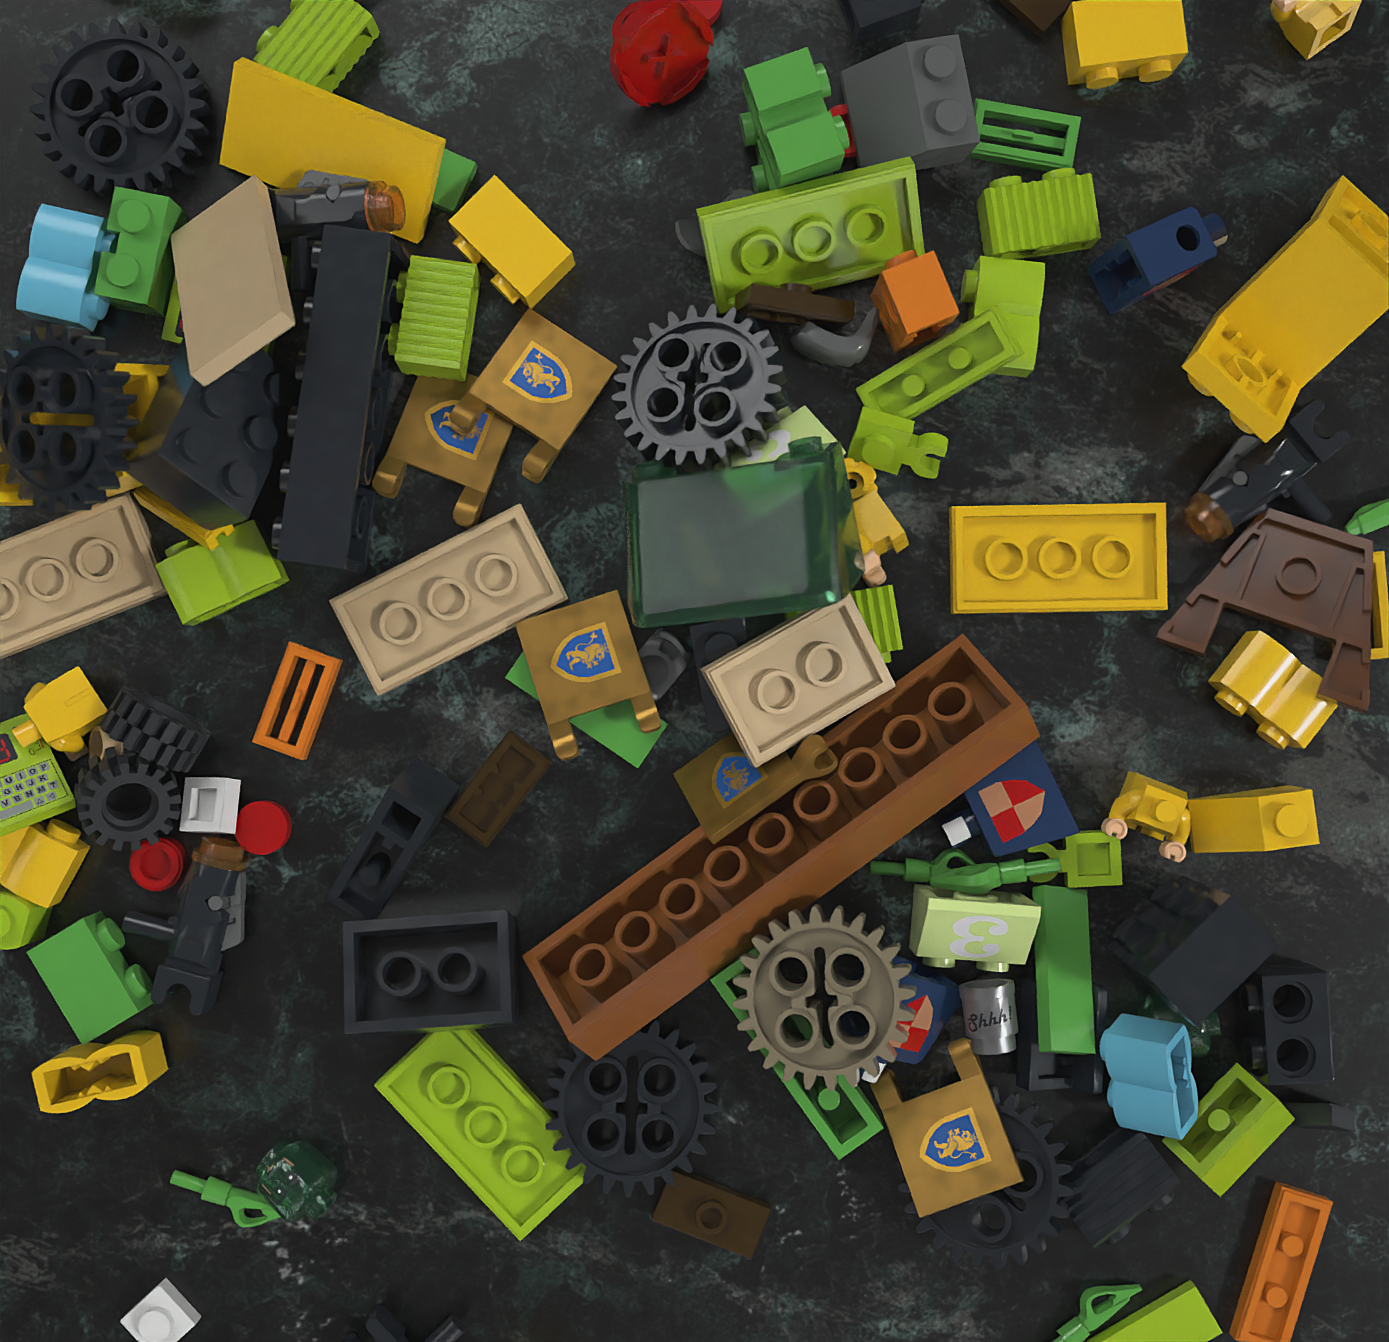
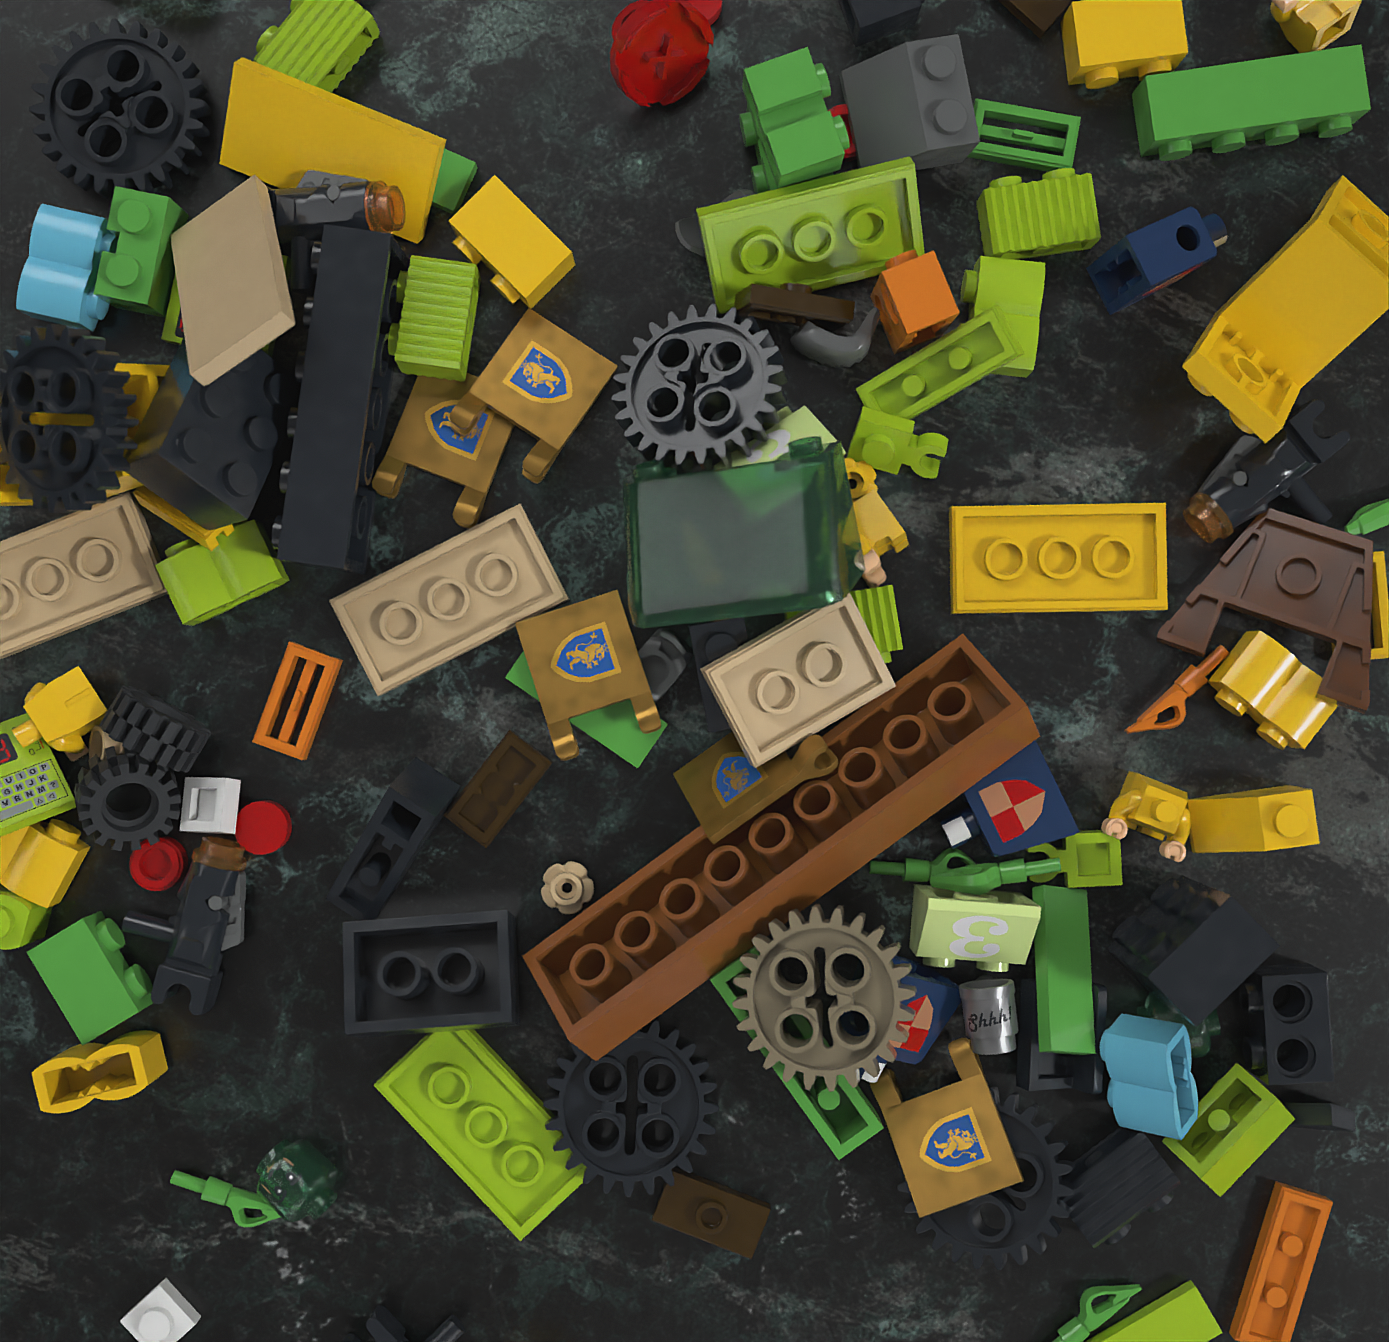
(569, 873): none -> tan plate
(1184, 686): none -> orange hand
(1251, 102): none -> bright green brick

